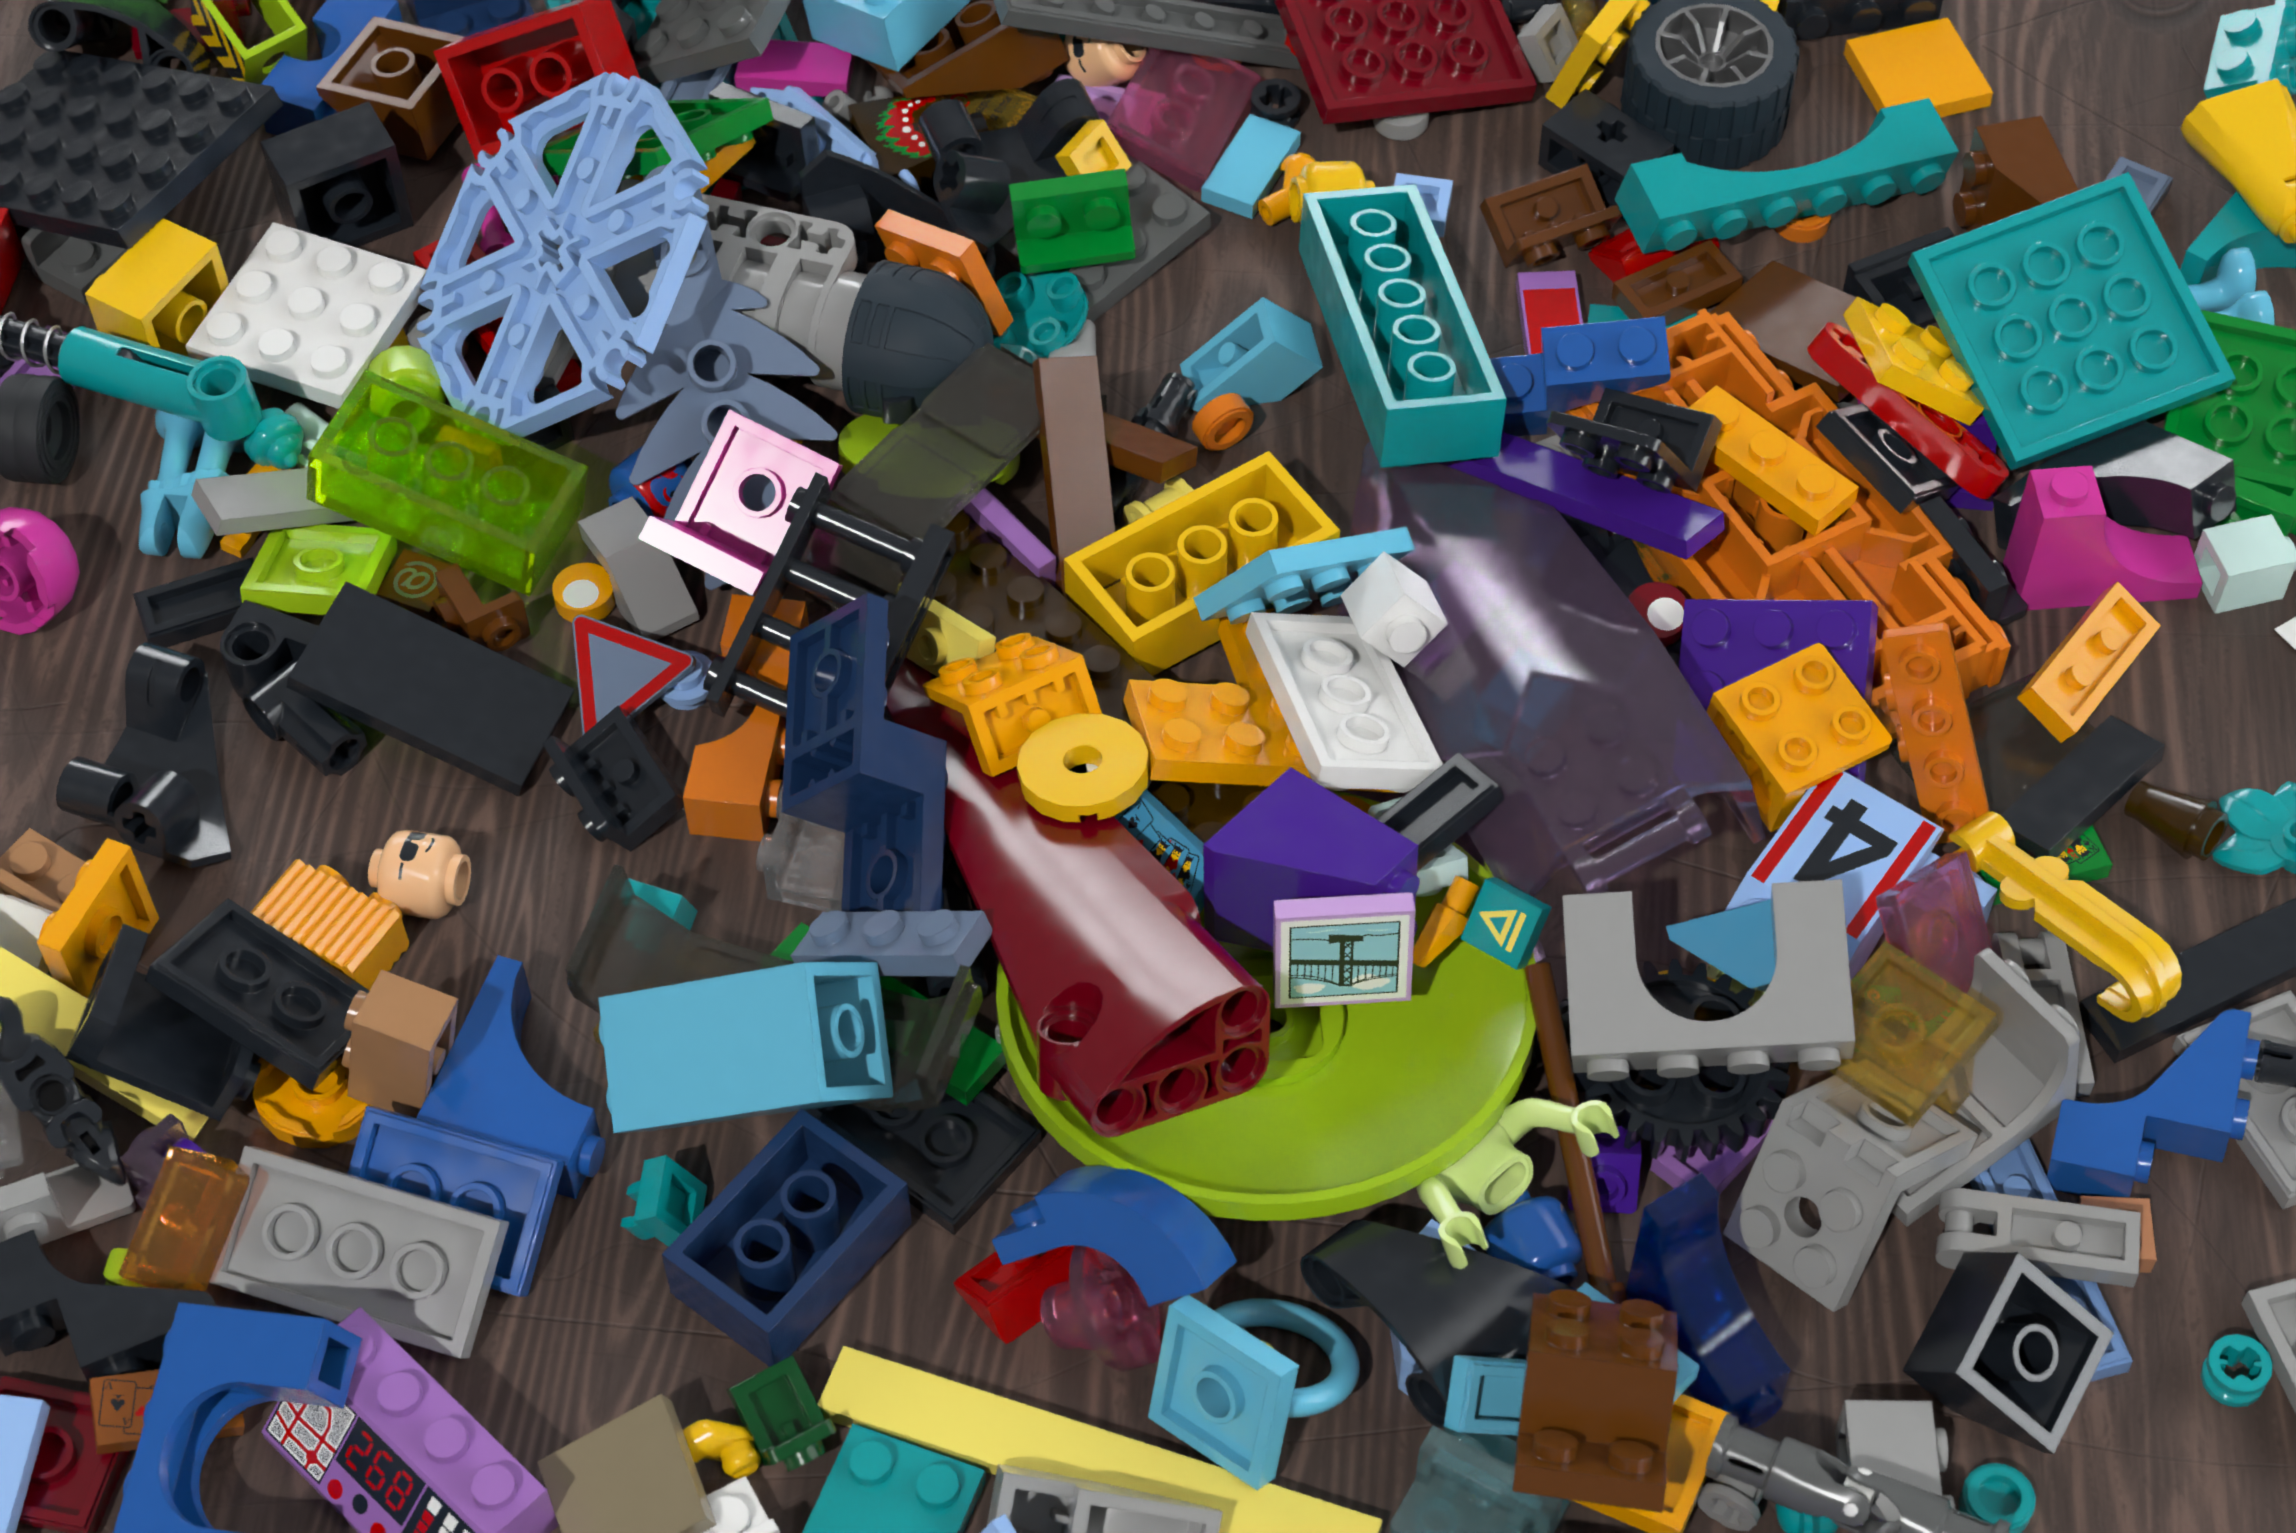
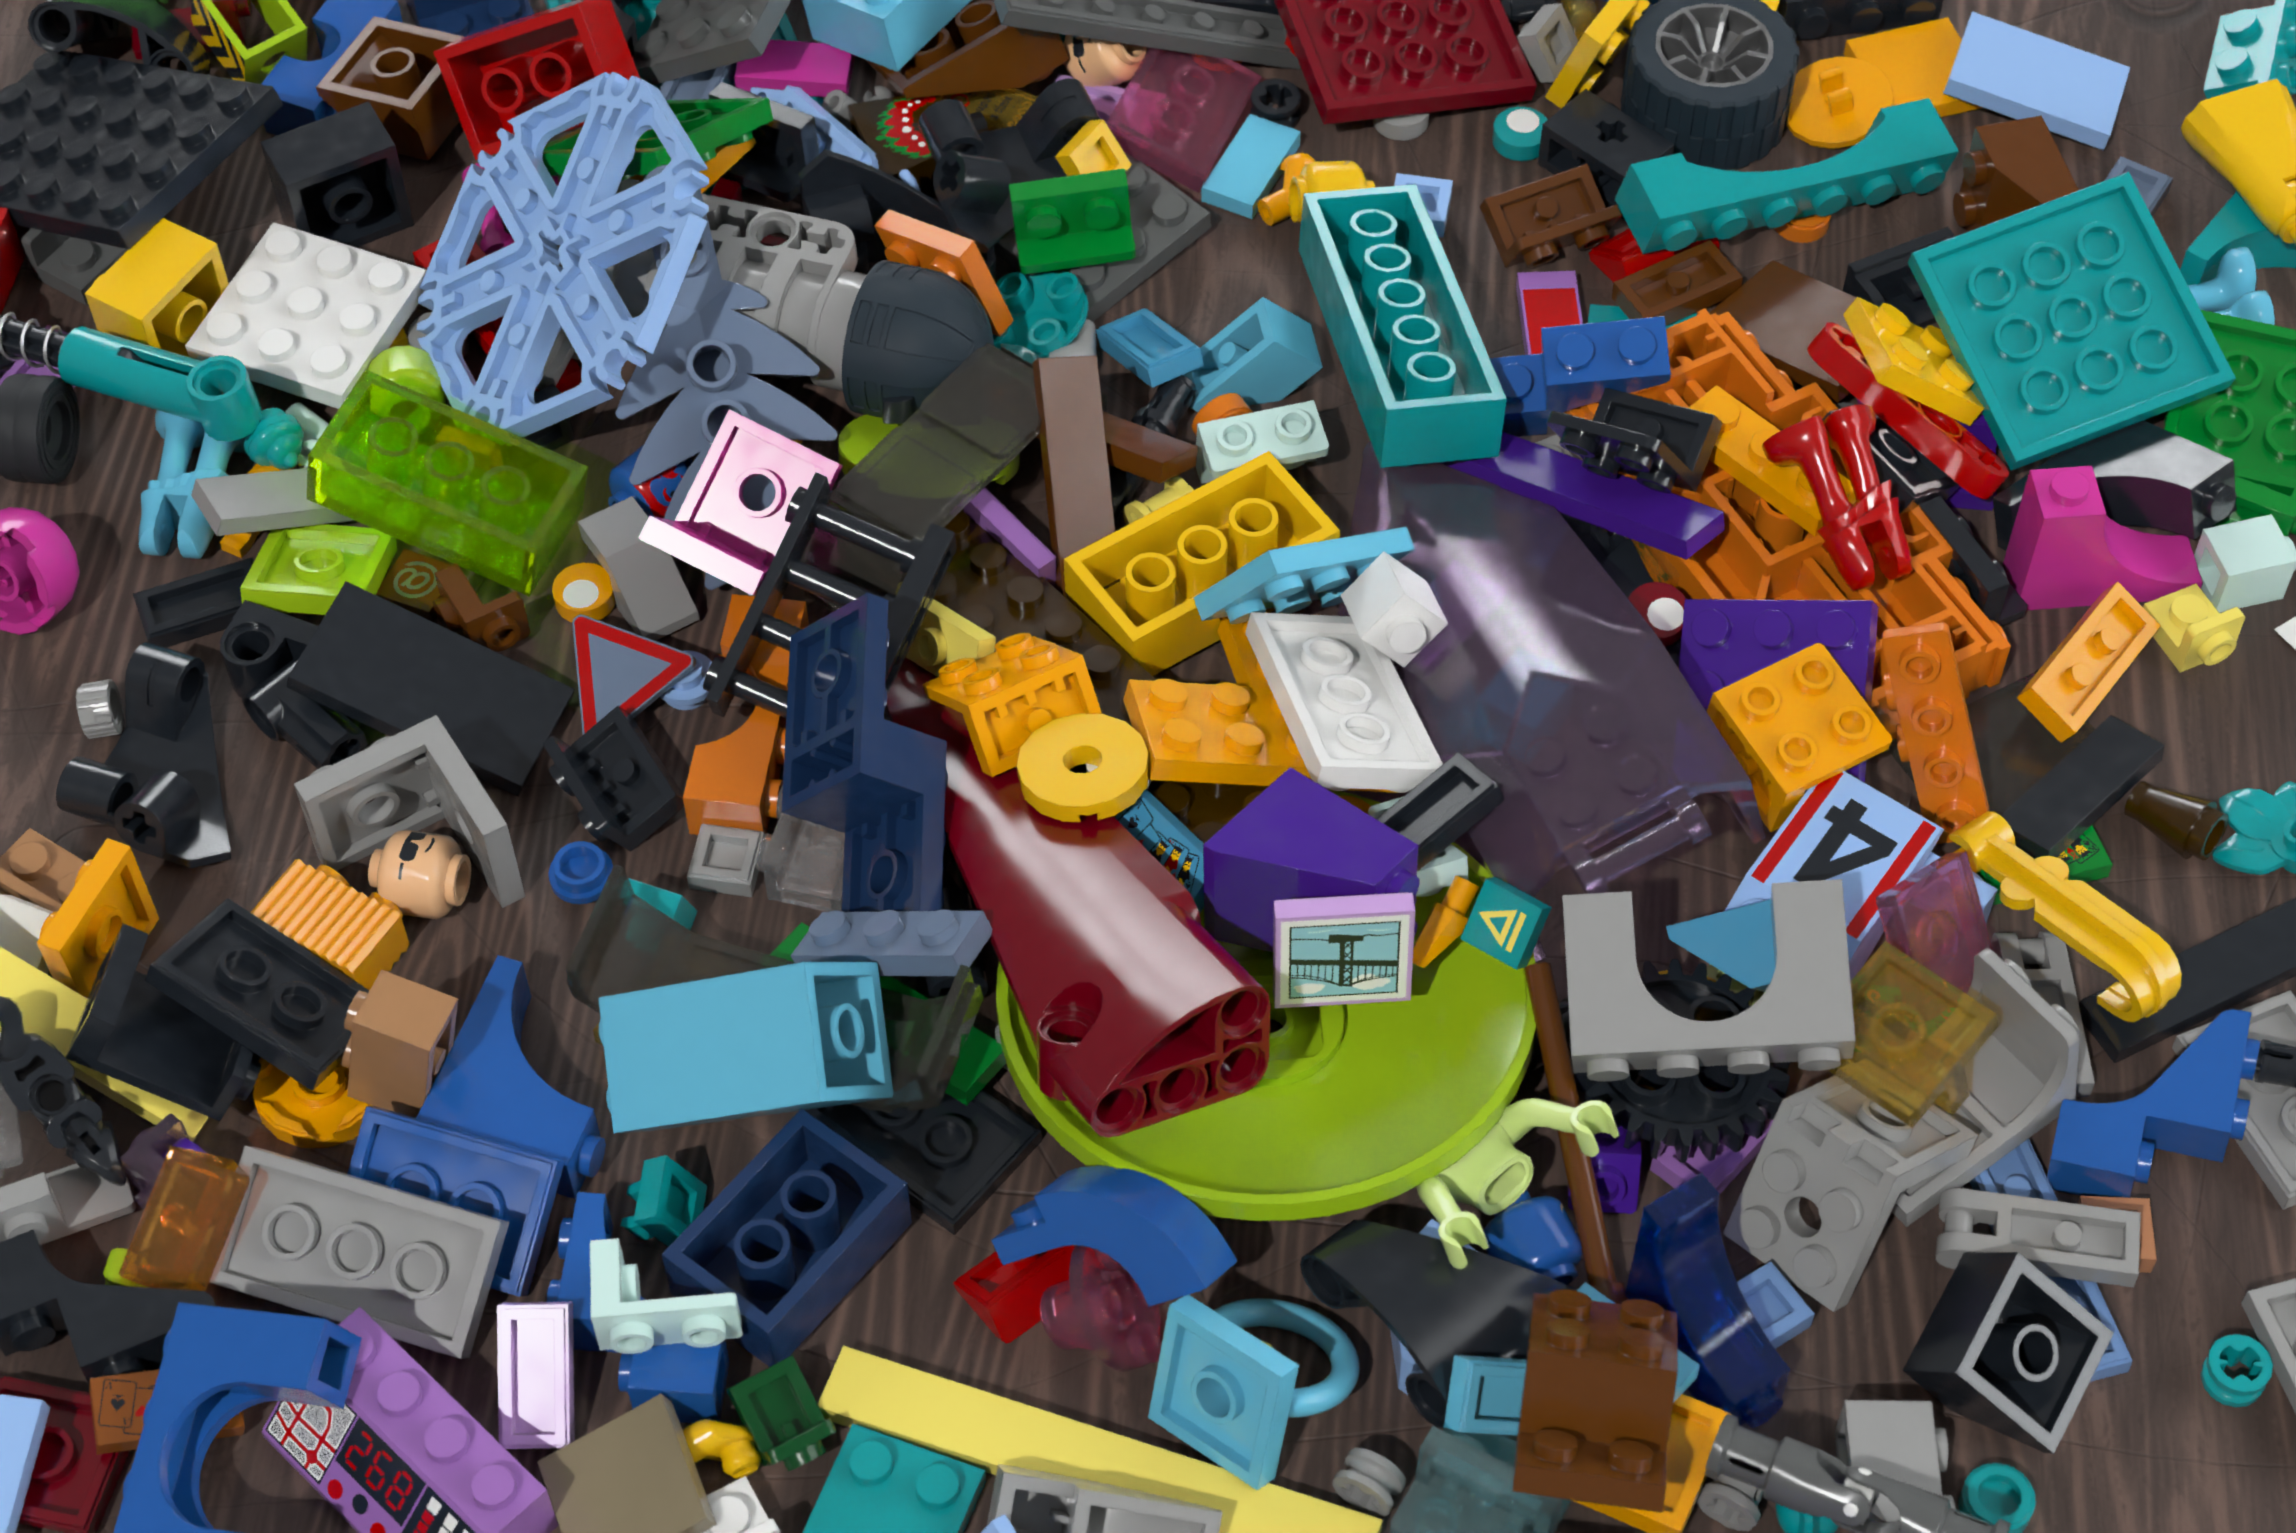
(100, 709): none -> light grey axle
(414, 783): none -> light grey bracket
(535, 1375): none -> tile
(579, 872): none -> blue plate
(637, 1325): none -> light aqua bracket
(683, 1373): none -> blue arch
(725, 860): none -> light grey tile
(1149, 347): none -> dark azure tile
(1289, 432): none -> light aqua bracket
(1369, 1482): none -> light grey bush
(1518, 133): none -> teal tile
(1775, 1304): none -> medium blue plate
(1837, 101): none -> light orange piece
(1847, 527): none -> red piece
(2037, 76): none -> light blue tile
(2193, 628): none -> light yellow bracket

